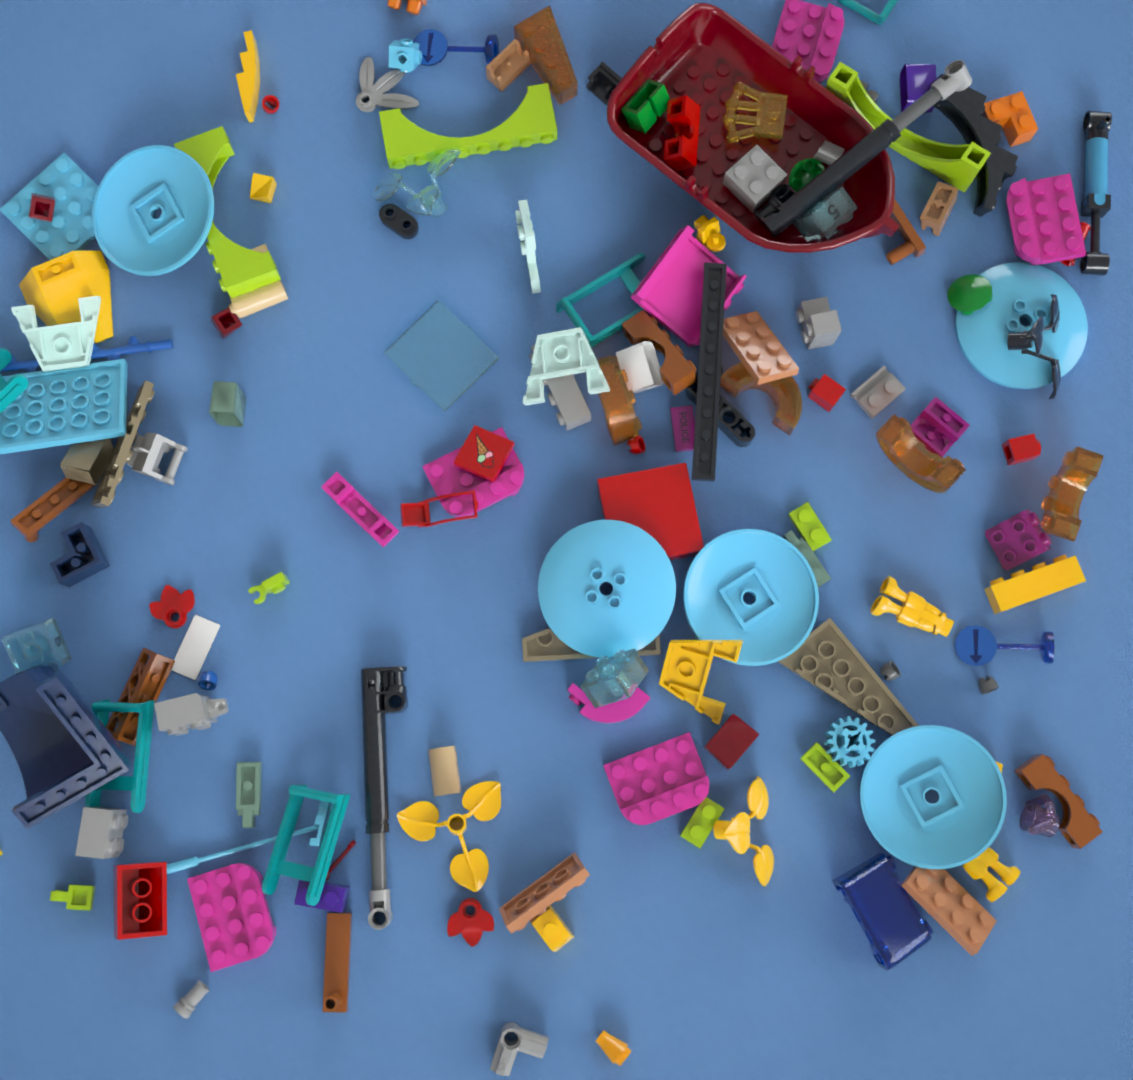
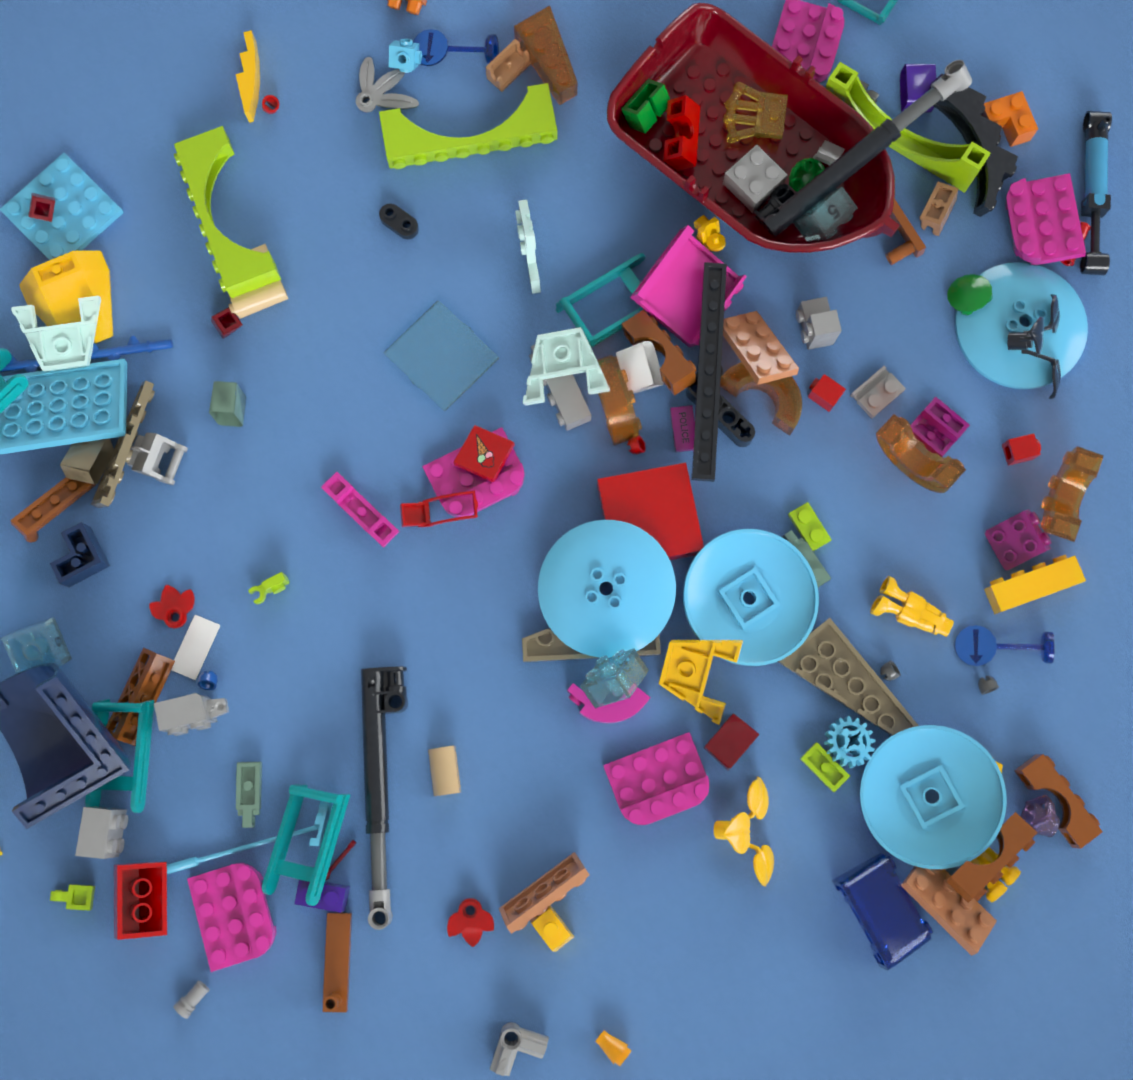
(127, 205): medium azure dish -> none
(262, 188): yellow slope -> none
(421, 822): yellow plant -> none
(426, 201): clear light blue plant -> none
(603, 82): black hinge -> none
(702, 822): lime plate -> none
(972, 878): none -> dark orange arch

